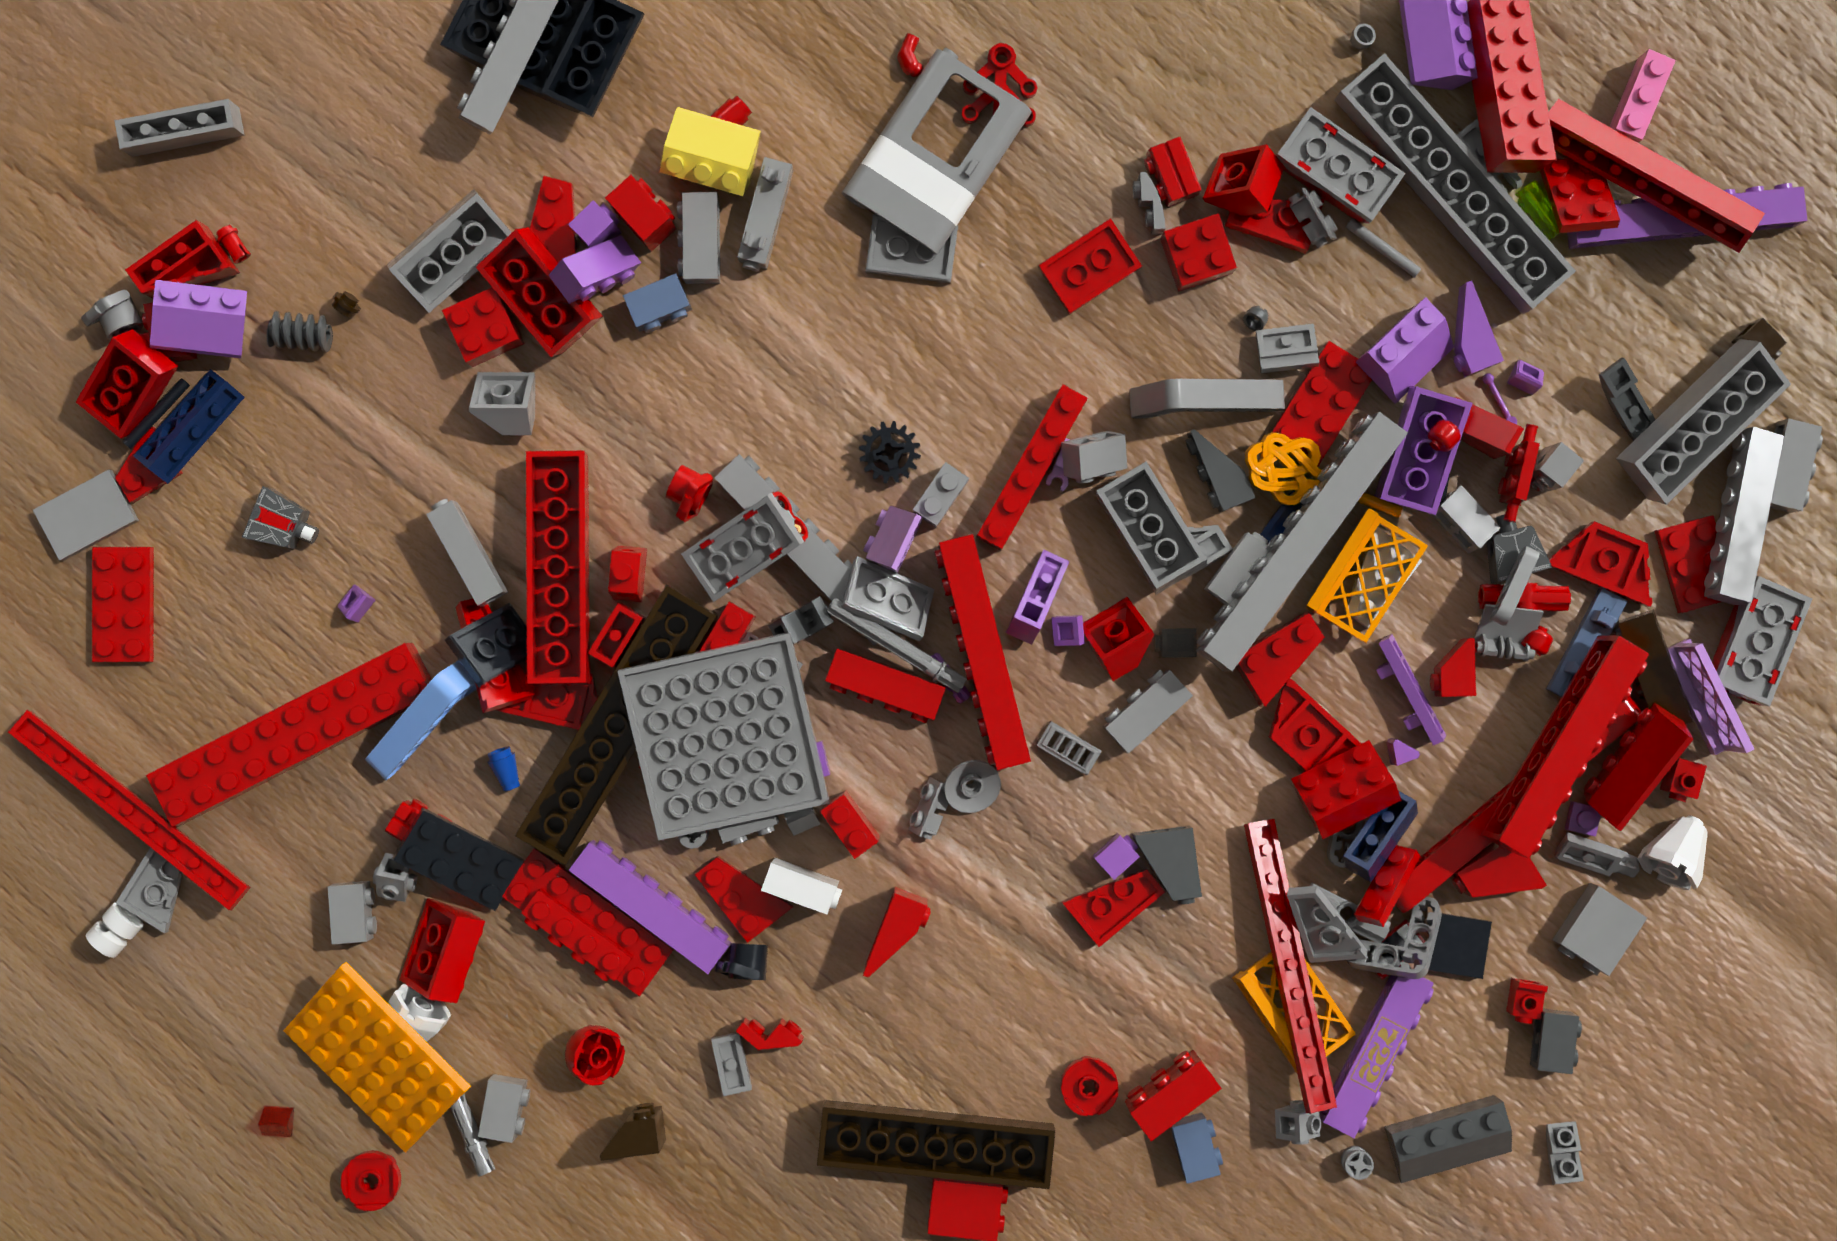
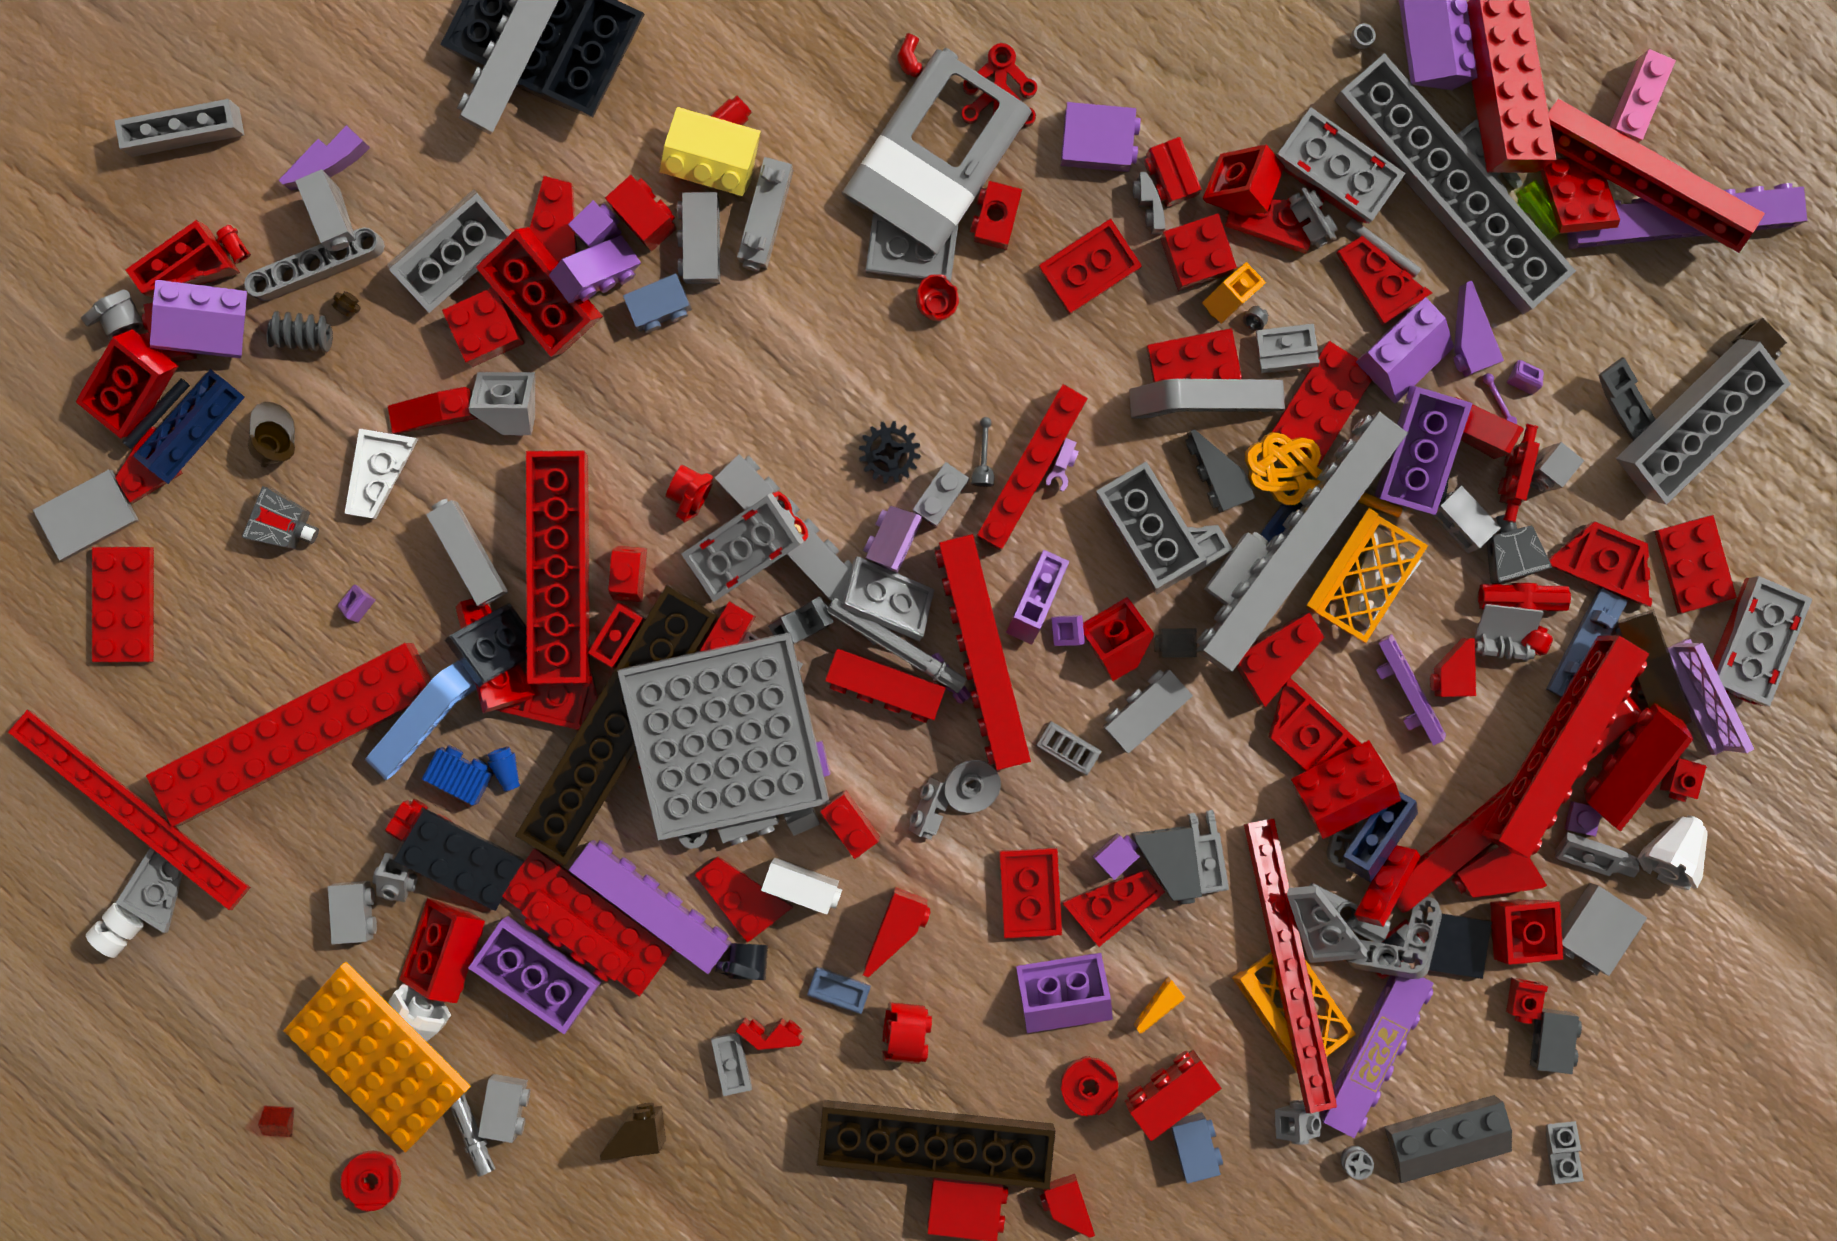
(271, 434): none -> dark brown piece
(301, 266): none -> light grey beam
(326, 210): none -> light grey slope
(332, 159): none -> medium lavender slope
(375, 470): none -> white wing
(431, 410): none -> red slope
(458, 775): none -> blue brick
(535, 974): none -> medium lavender brick
(594, 1054): red cylinder -> none
(839, 990): none -> sand blue tile
(905, 1033): none -> red brick
(937, 298): none -> red hair
(982, 474): none -> dark grey hinge
(996, 232): none -> red brick
(1030, 892): none -> red plate
(1064, 993): none -> medium lavender slope
(1067, 1205): none -> red slope
(1094, 456): light grey brick -> none
(1099, 137): none -> medium lavender brick
(1162, 1002): none -> light orange slope
(1195, 357): none -> red plate
(1209, 855): none -> light grey hinge
(1233, 292): none -> light orange slope
(1380, 281): none -> red wing
(1400, 752): medium lavender slope -> none
(1444, 436): red piece -> none
(1514, 586): light grey beam -> none
(1526, 931): none -> red slope
(1743, 516): brick -> none
(1795, 464): light grey brick -> none

